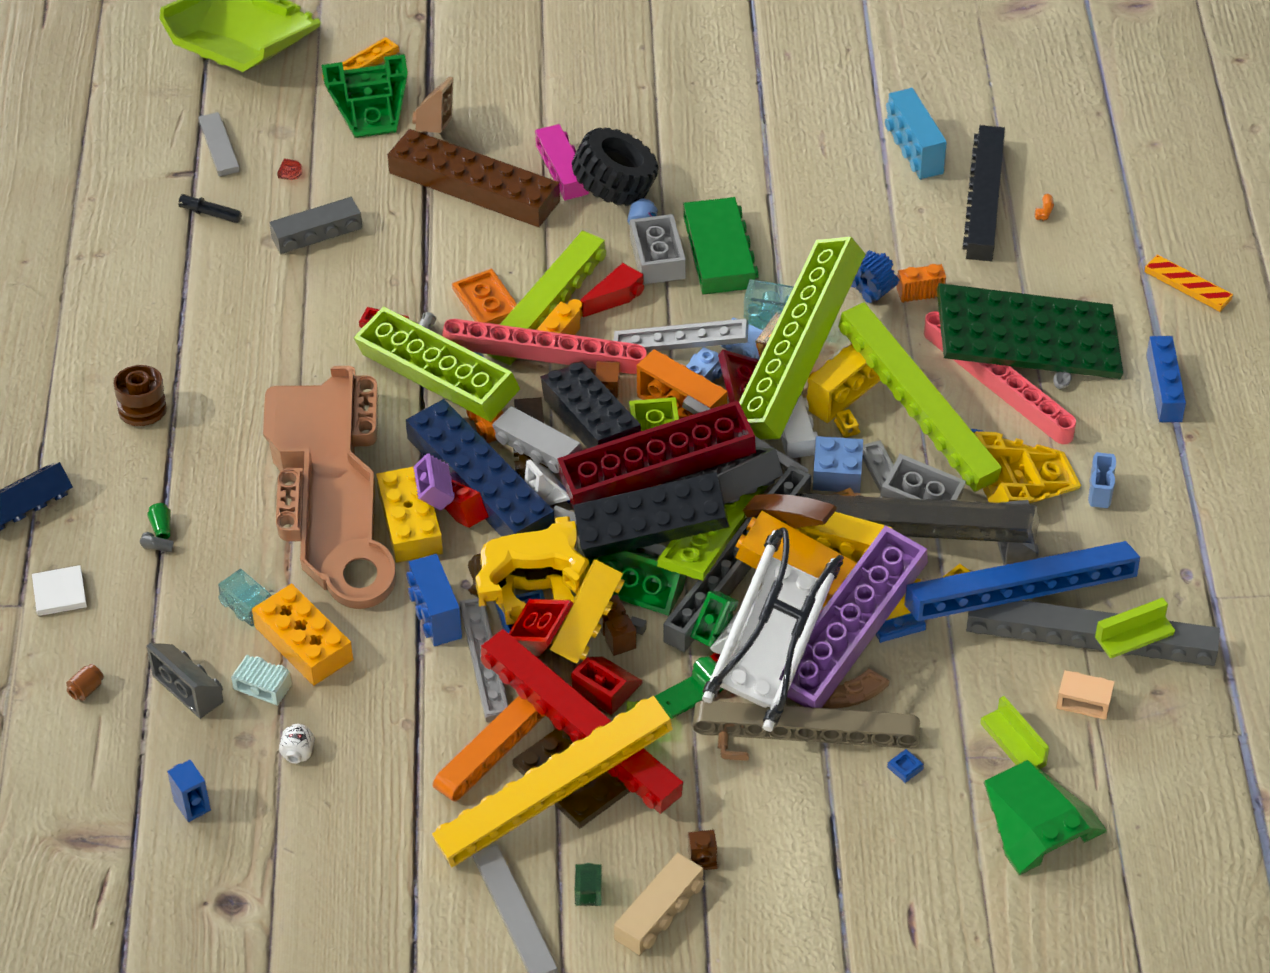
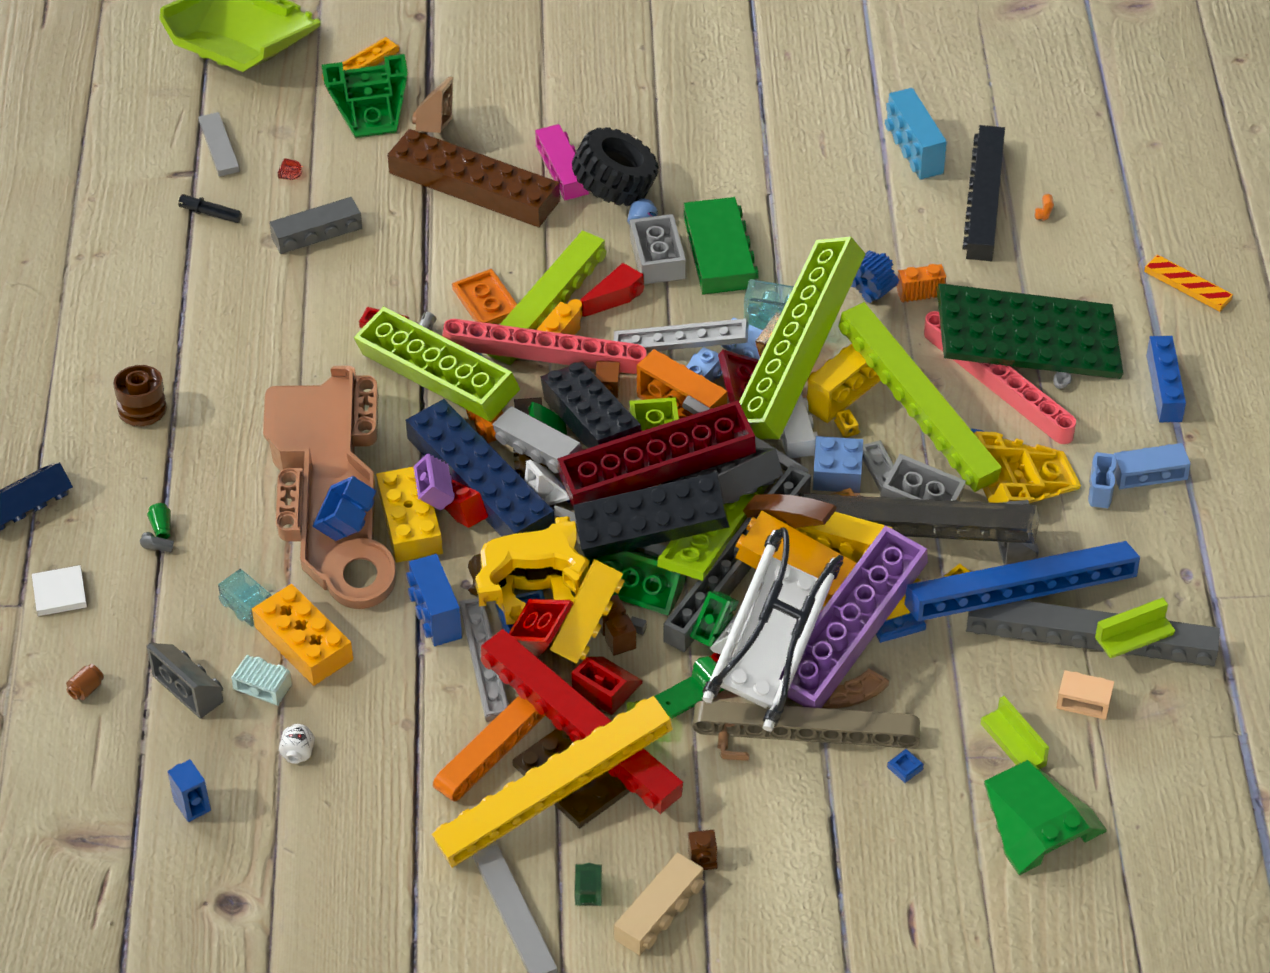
(344, 508): none -> blue piece
(547, 417): none -> green slope
(1151, 466): none -> medium blue brick

